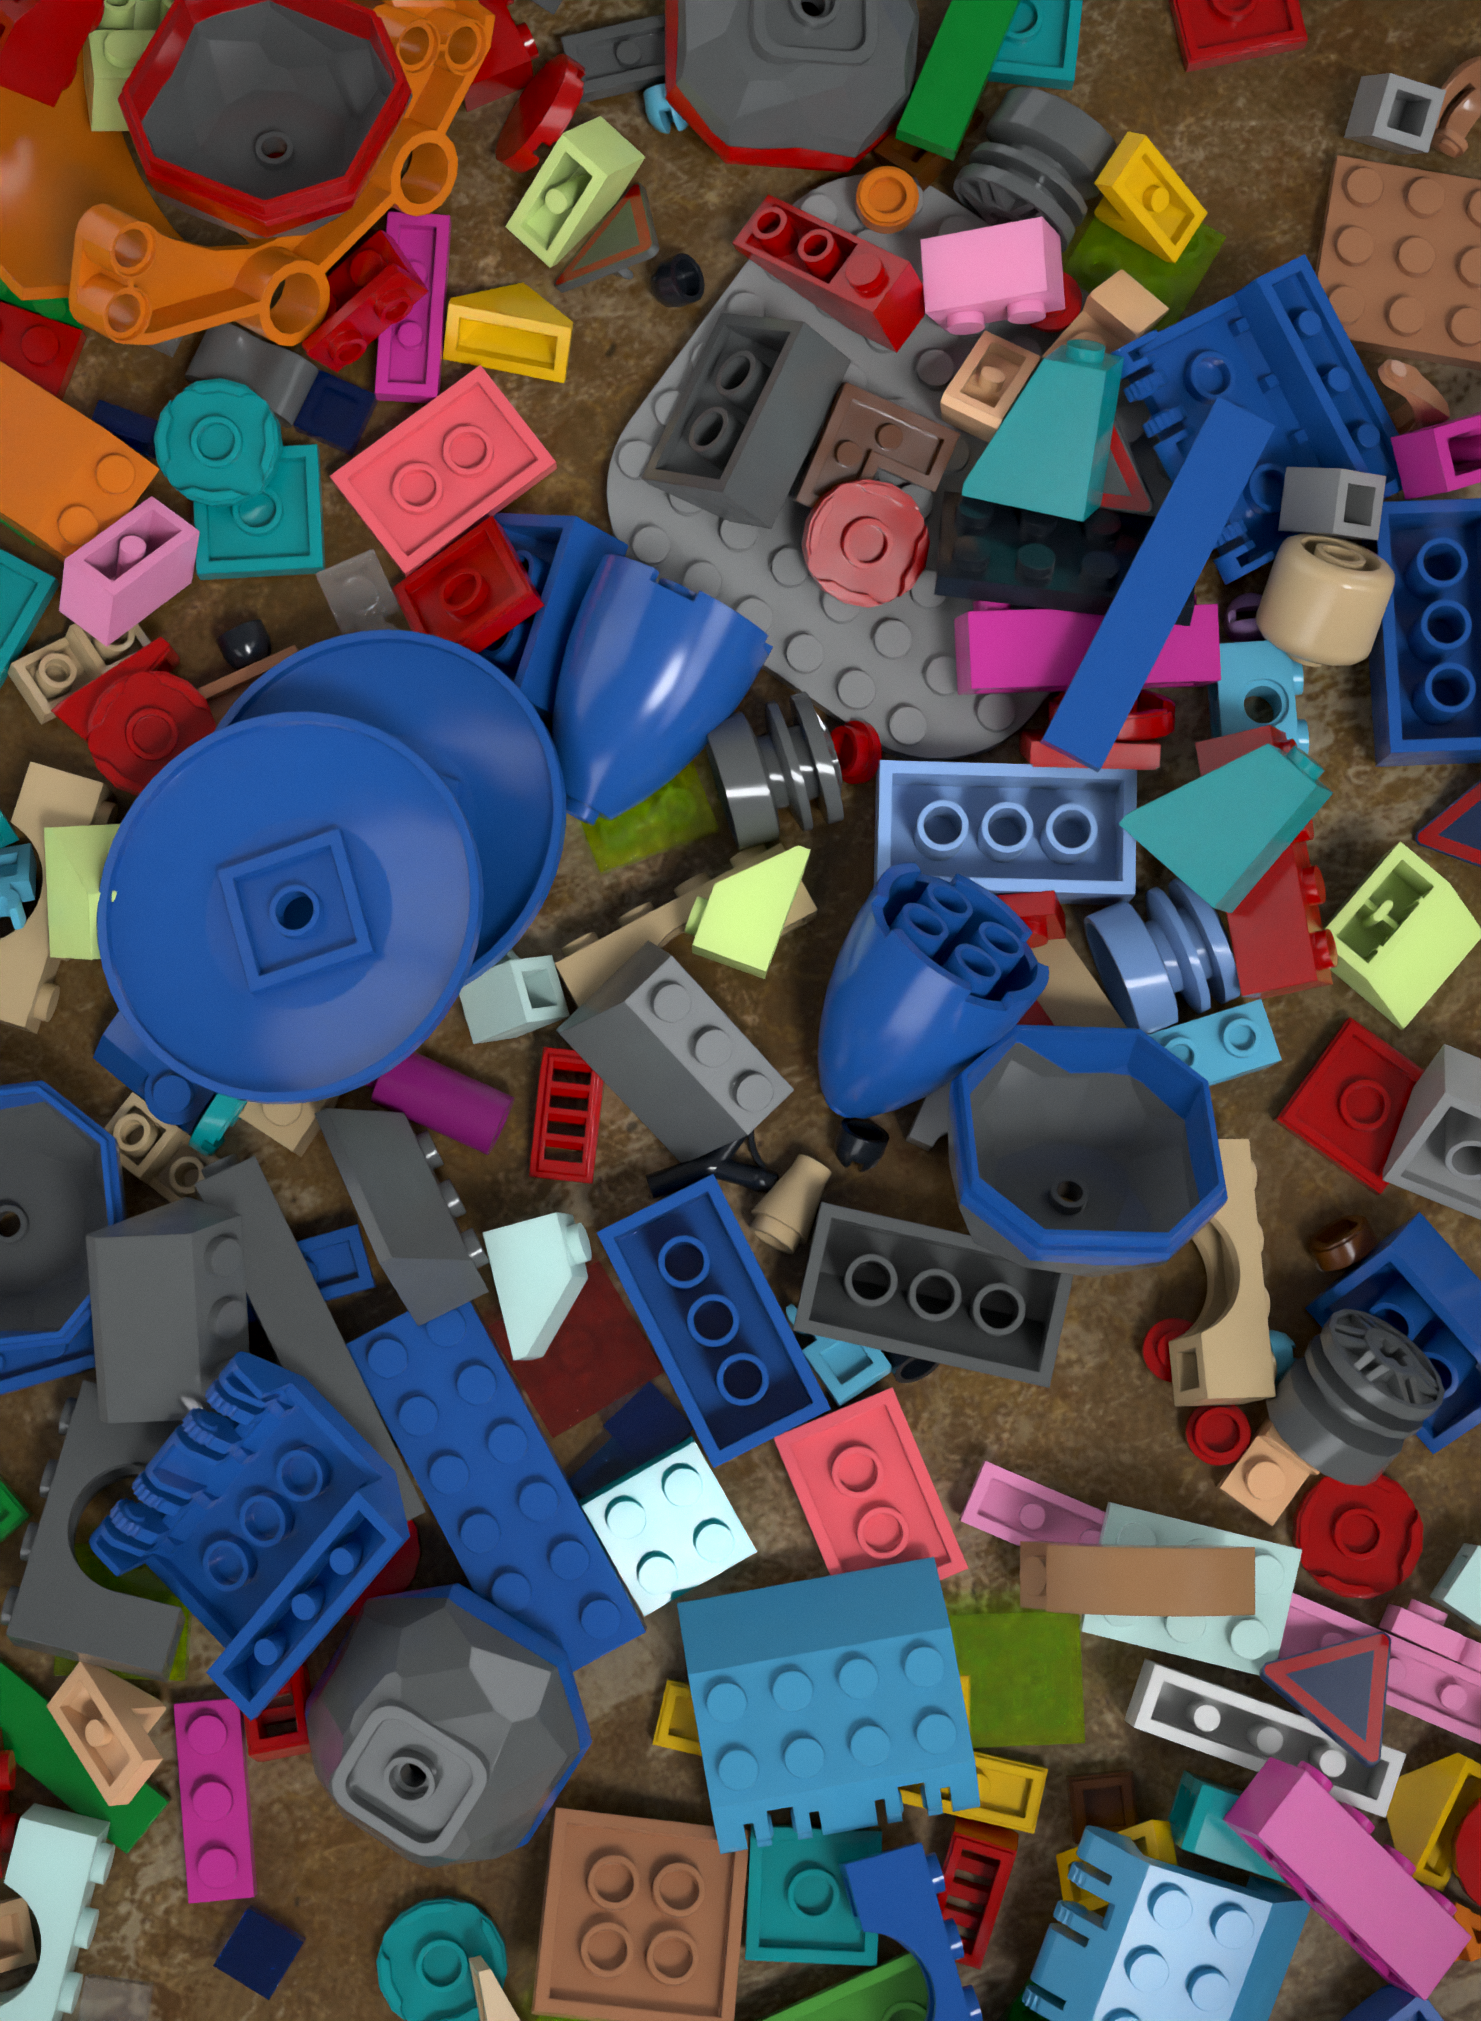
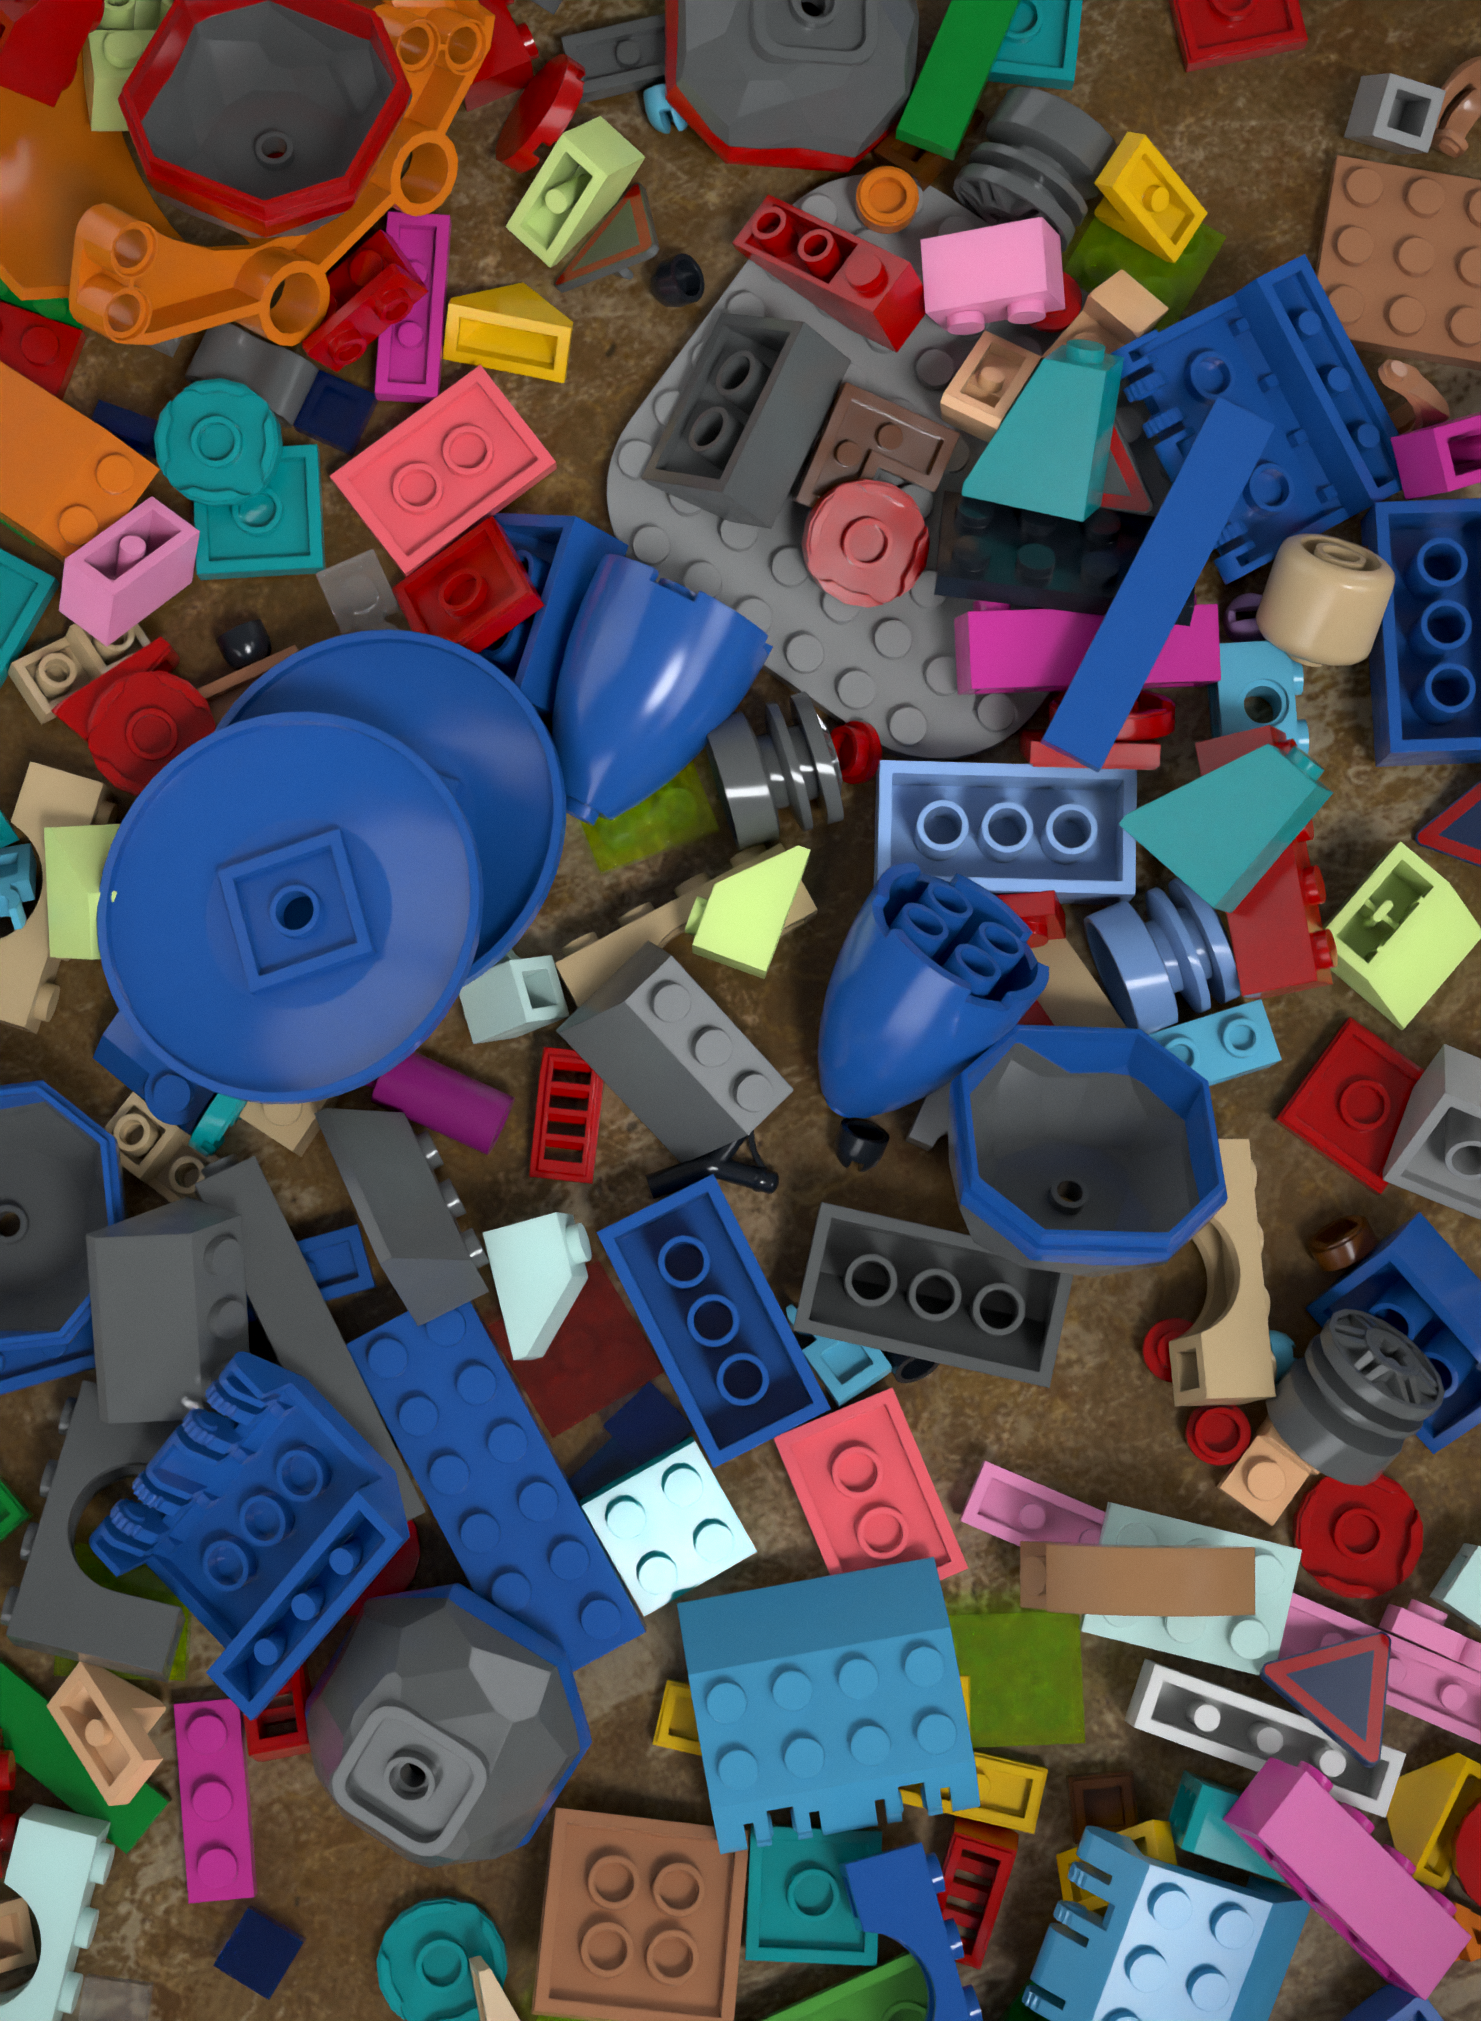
(790, 1207): tan cone -> none
(1332, 502): light grey brick -> none

